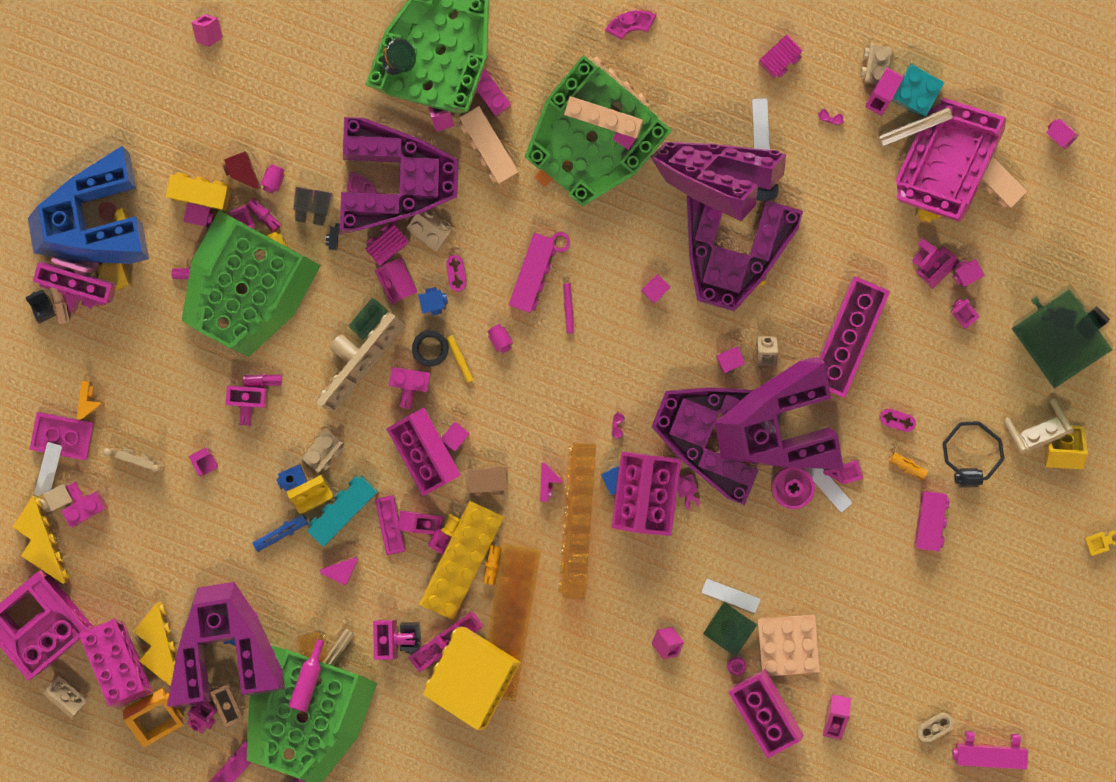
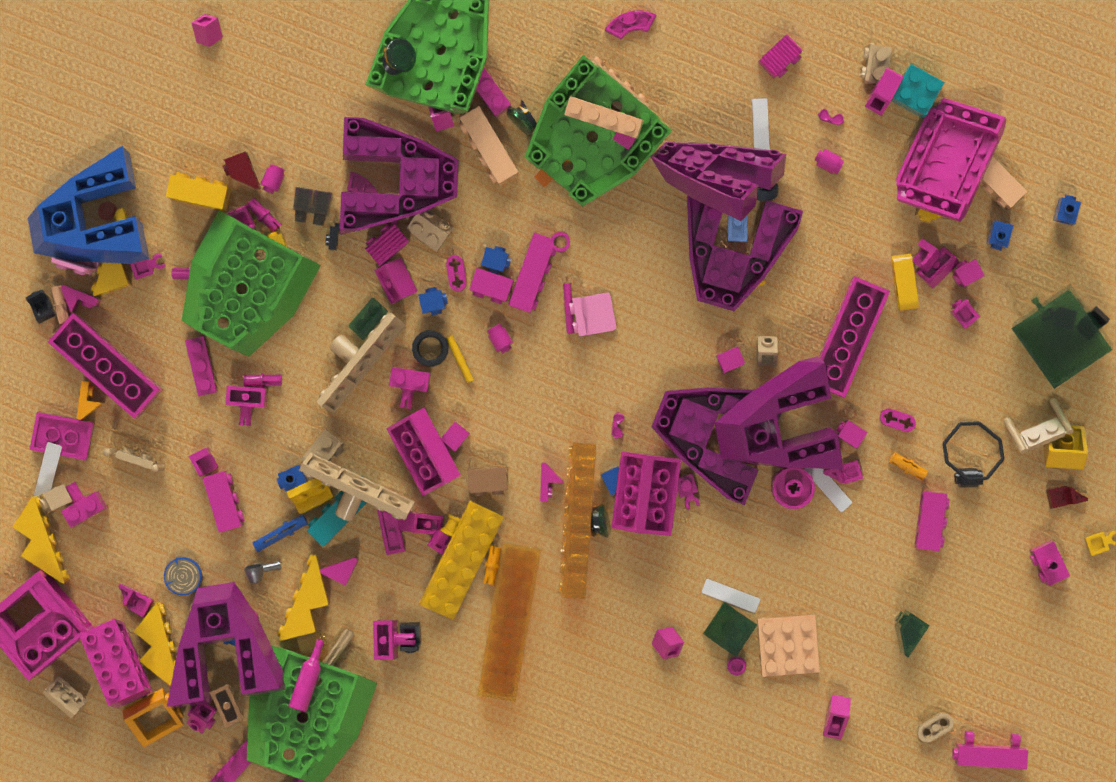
(69, 282): dark pink brick -> none
(105, 365): none -> dark pink brick
(135, 600): none -> dark pink slope
(144, 268): none -> dark pink plate
(183, 576): none -> dark tan tile
(198, 215): dark pink brick -> none
(201, 366): none -> dark pink plate
(223, 501): none -> dark pink brick
(255, 572): none -> flat silver bar
(310, 596): none -> yellow slope
(355, 489): none -> tan plate
(433, 649): dark pink slope -> none
(471, 678): yellow brick -> none
(491, 285): none -> dark pink brick
(496, 260): none -> blue brick
(522, 118): none -> clear green piece
(593, 314): none -> bright pink bracket
(600, 522): none -> piece
(655, 289): dark pink panel -> none
(737, 229): none -> medium blue plate
(766, 713): dark pink brick -> none
(829, 161): none -> dark pink brick
(851, 433): none -> dark pink brick
(904, 282): none -> yellow beam
(909, 631): none -> clear green slope
(915, 126): tan axle -> none
(1004, 230): none -> blue brick
(1049, 563): none -> dark pink brick
(1062, 133): dark pink brick -> none
(1062, 215): none -> blue brick
(1064, 496): none -> dark red slope

